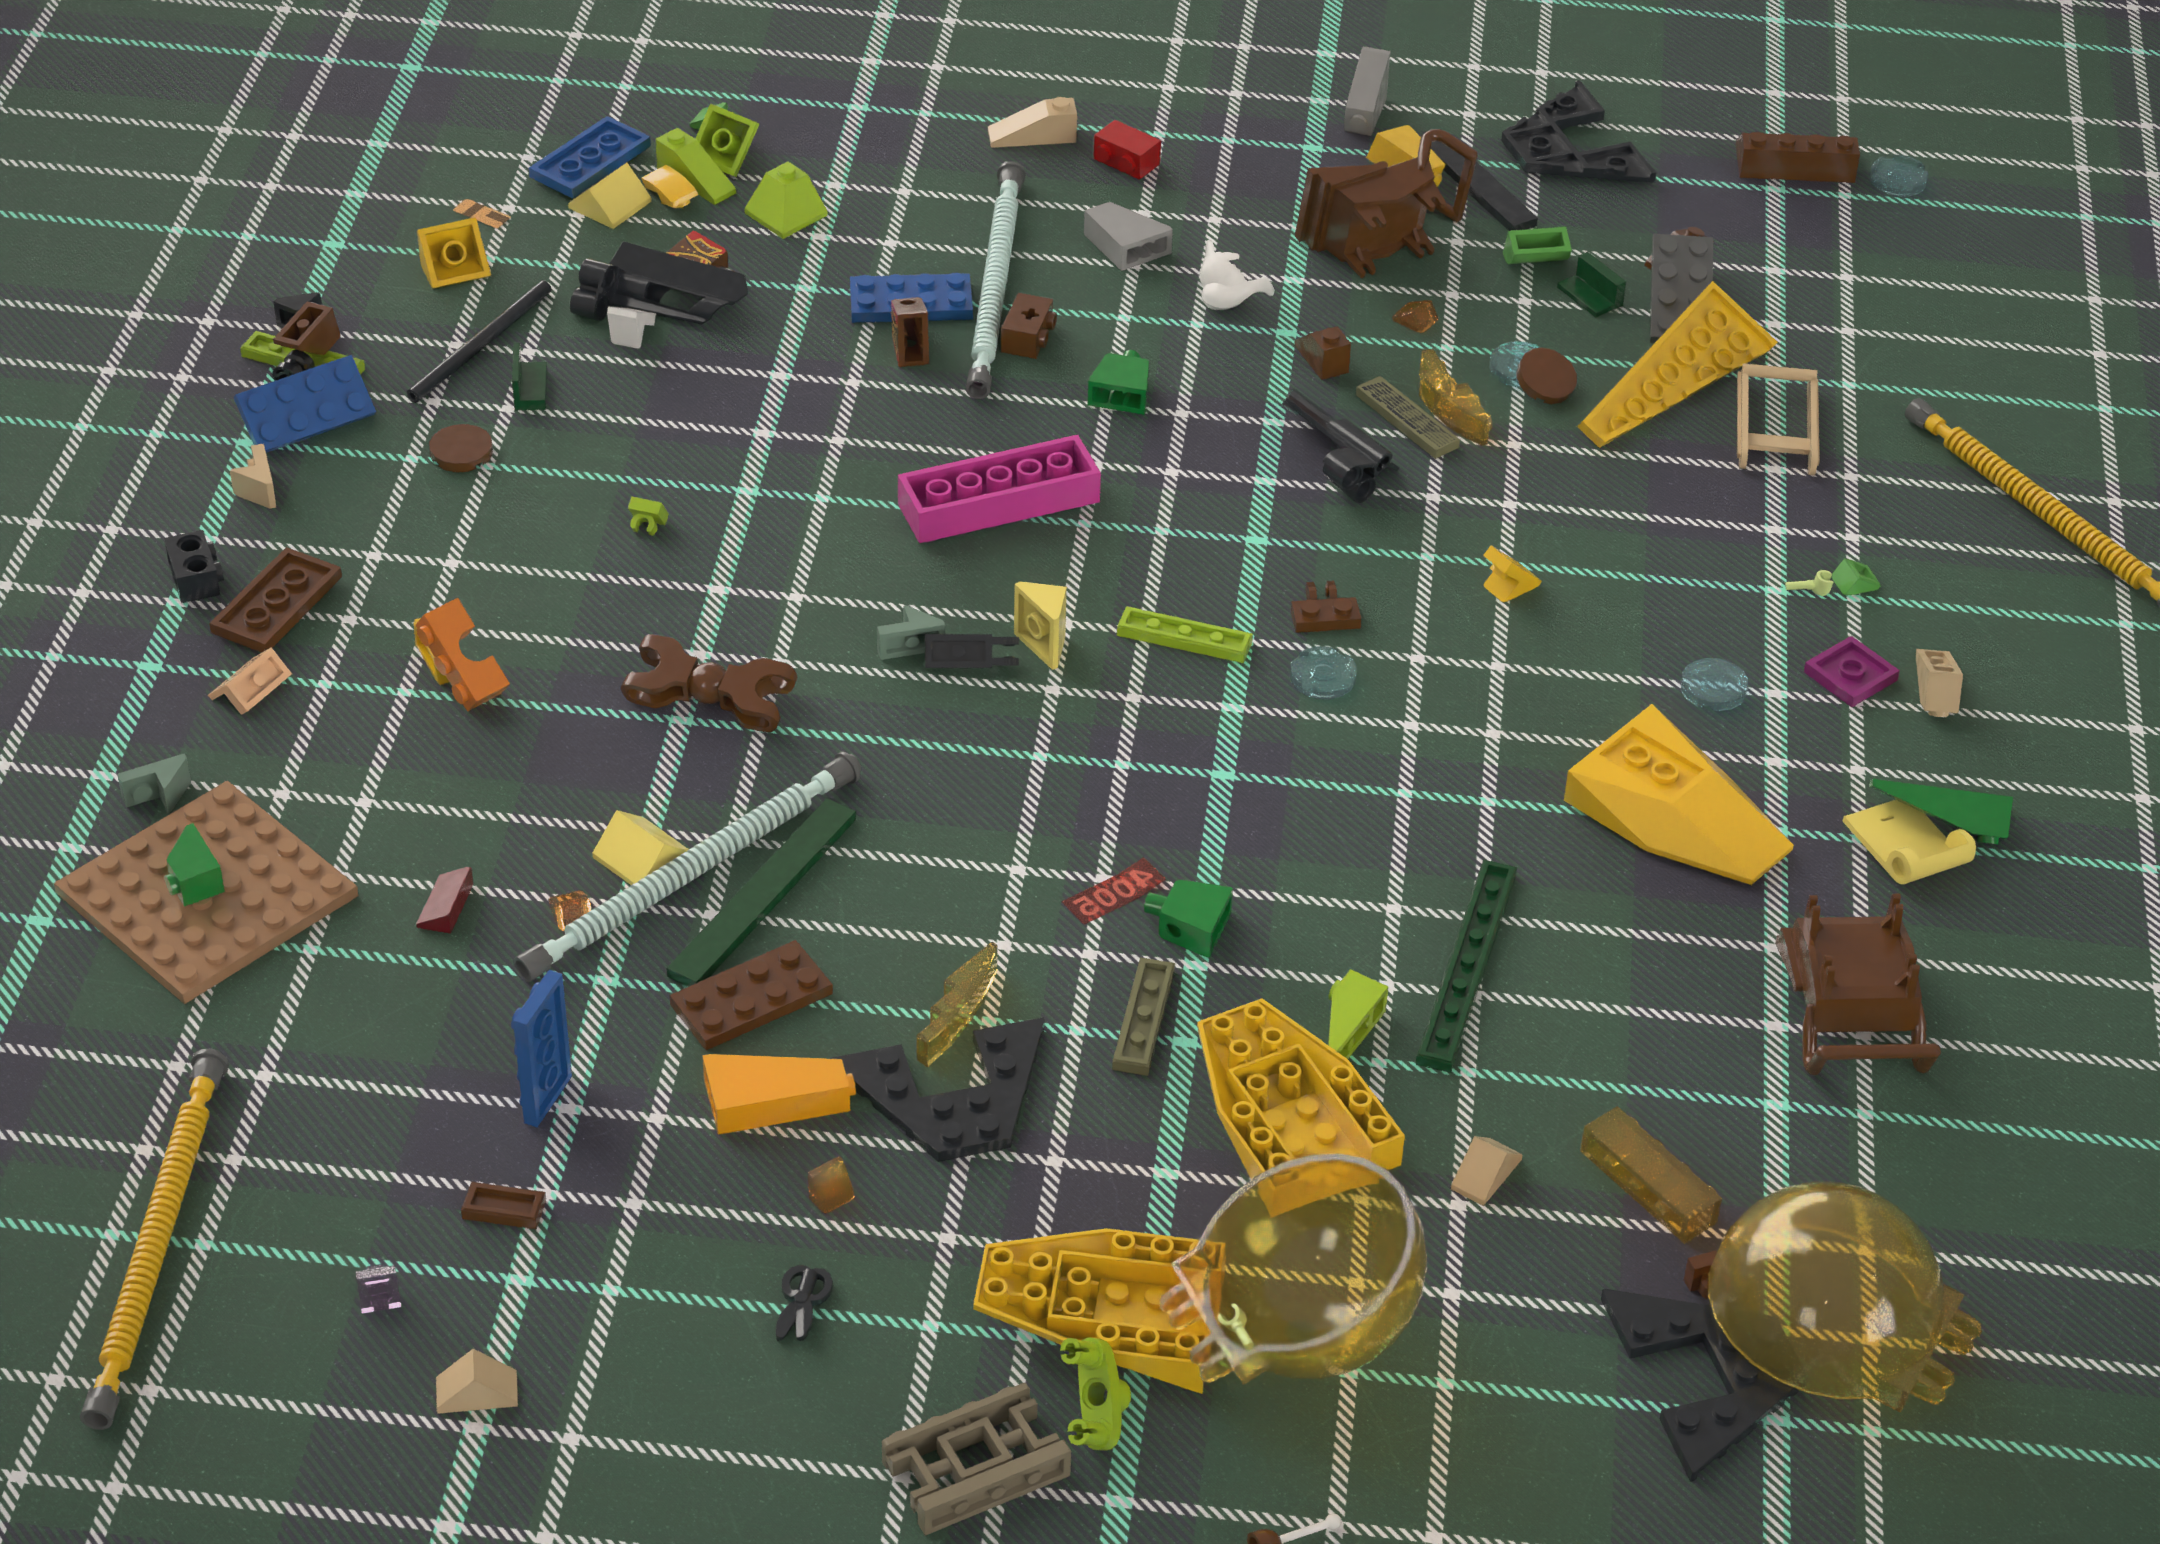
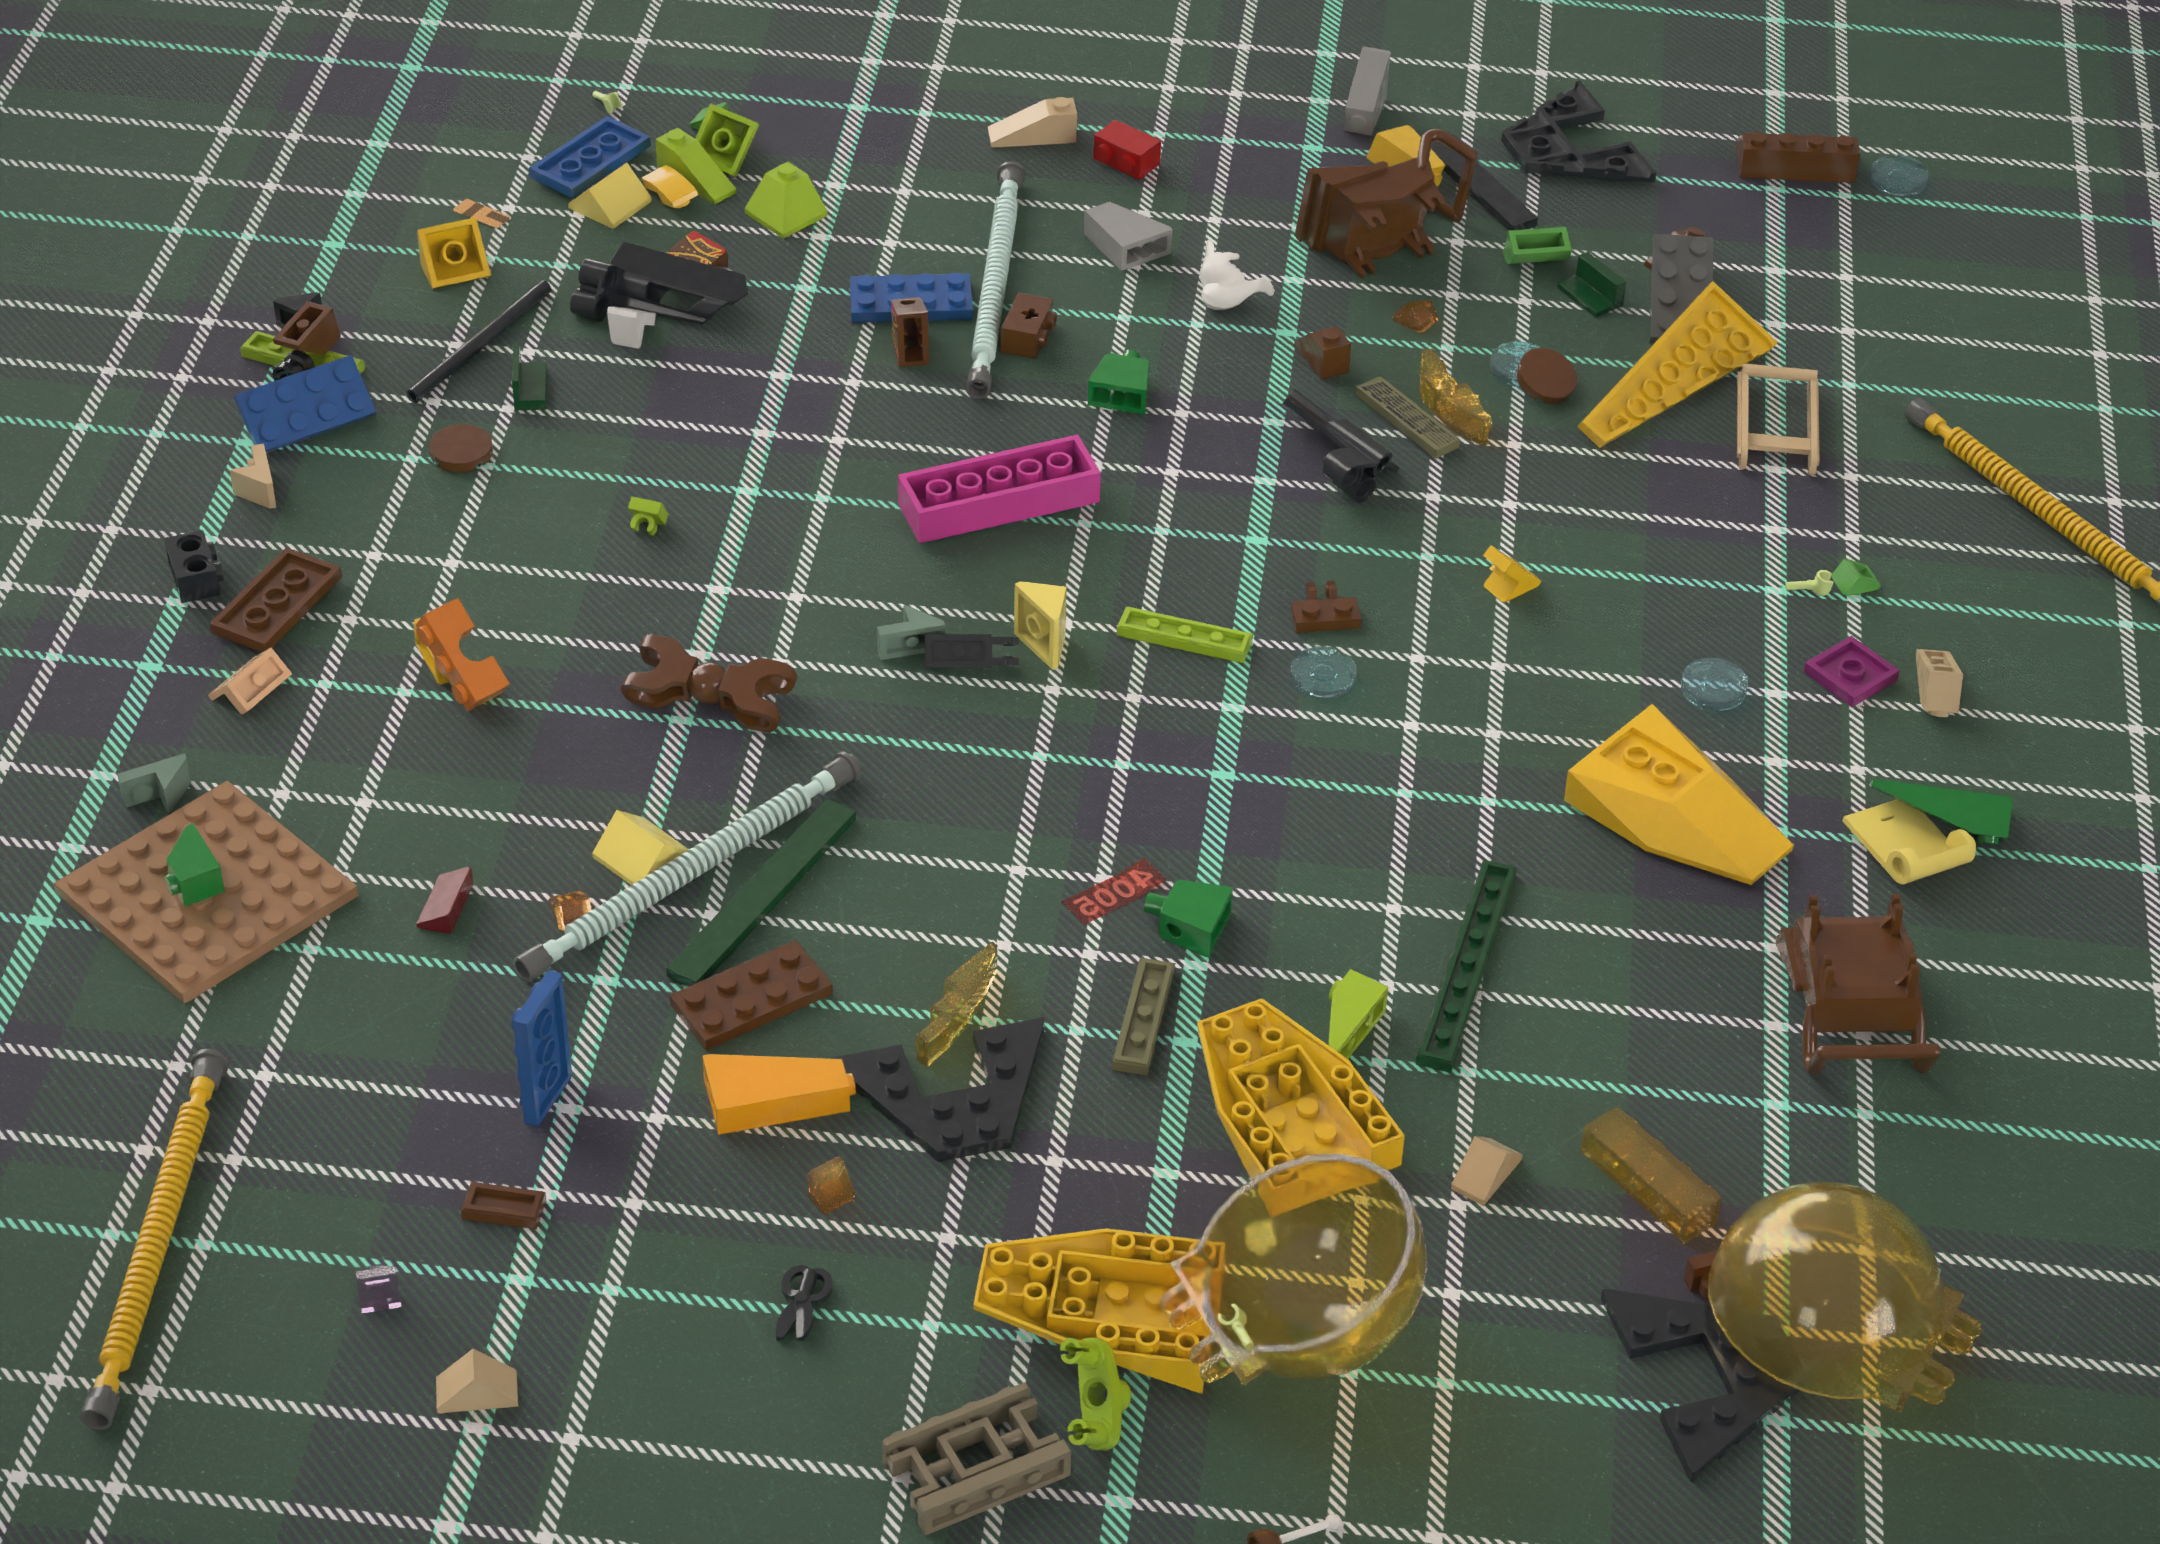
(610, 101): none -> yellowish green hand

